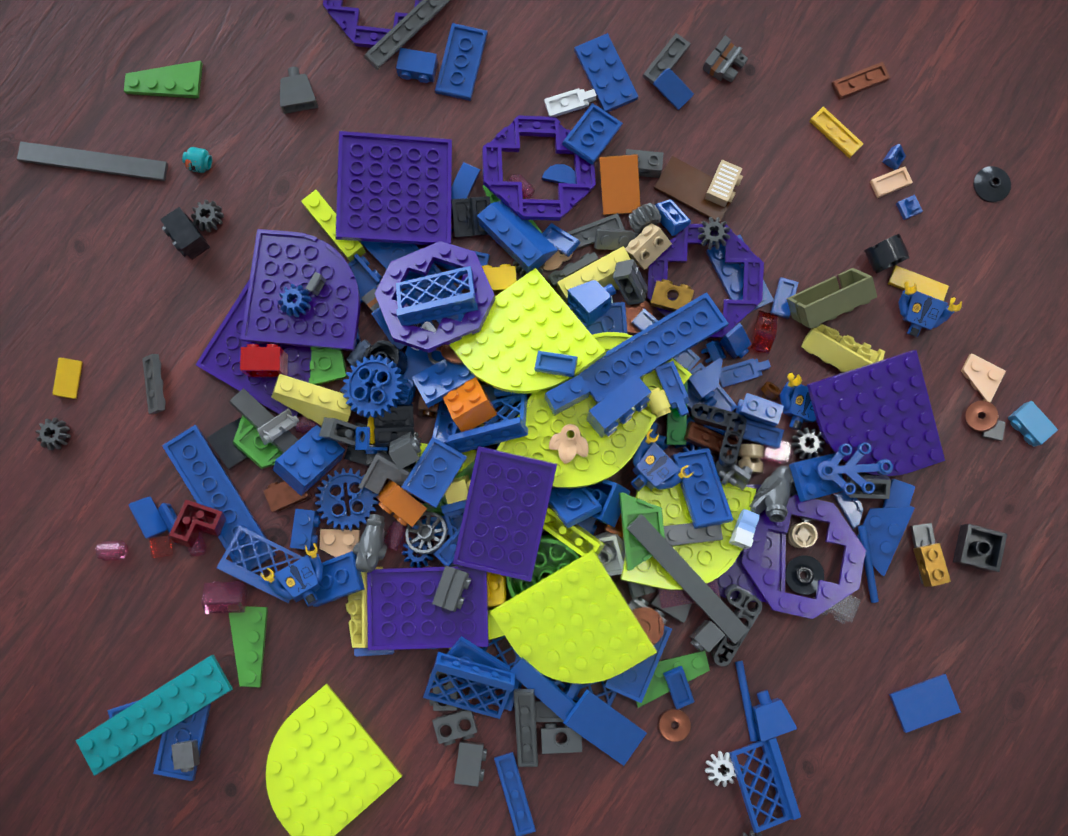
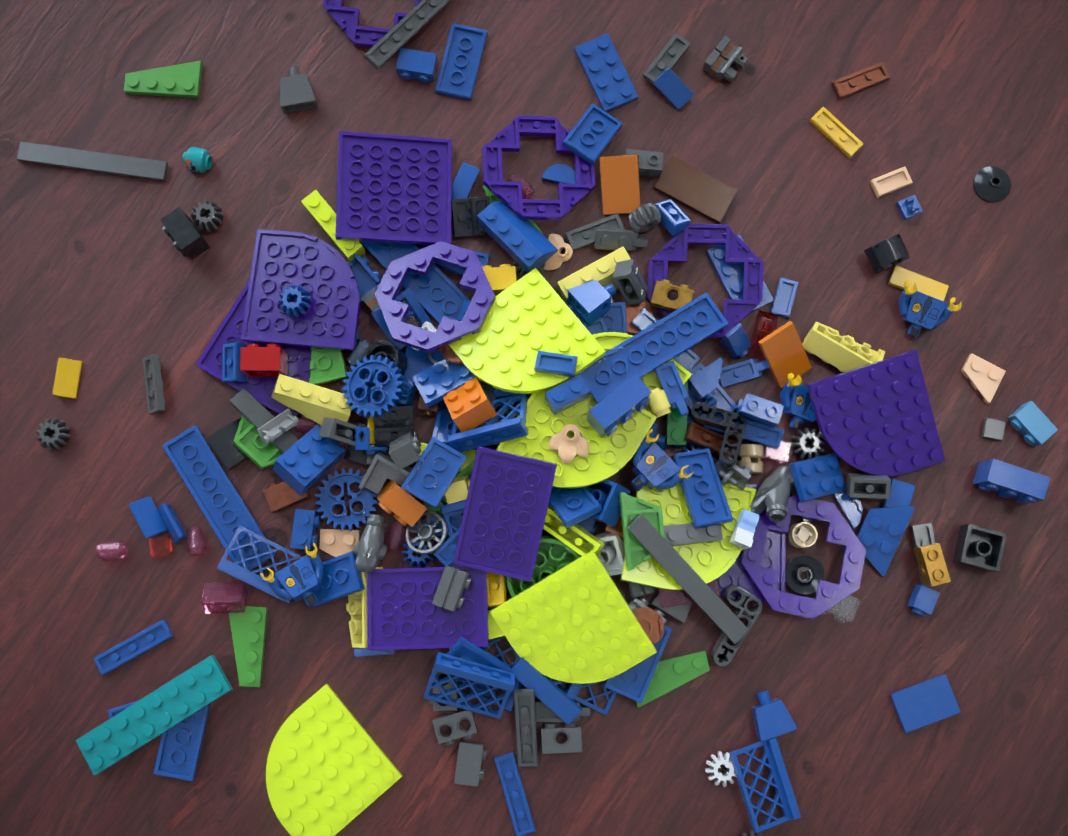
(133, 647): none -> blue tile
(185, 755): flat silver brick -> none
(192, 520): dark red brick -> none
(231, 363): none -> blue slope
(316, 284): dark grey tile -> none
(437, 307): blue fence -> none
(561, 240): blue tile -> none
(569, 102): white hinge -> none
(571, 268): dark grey hinge -> none
(605, 727): blue tile -> none
(648, 246): tan brick -> none
(678, 687): blue tile -> none
(682, 729): copper piece -> none
(706, 233): dark grey gear -> none
(706, 636): dark grey brick -> none
(715, 351): blue tile -> none
(723, 183): tan brick -> none
(746, 701): blue bar -> none
(770, 391): reddish brown tile -> none
(785, 353): none -> orange tile
(827, 301): olive piece -> none
(852, 469): blue plant -> none
(868, 564): blue bar -> none
(894, 157): blue slope -> none
(923, 600): none -> blue brick
(985, 424): copper piece -> none
(1011, 481): none -> brick

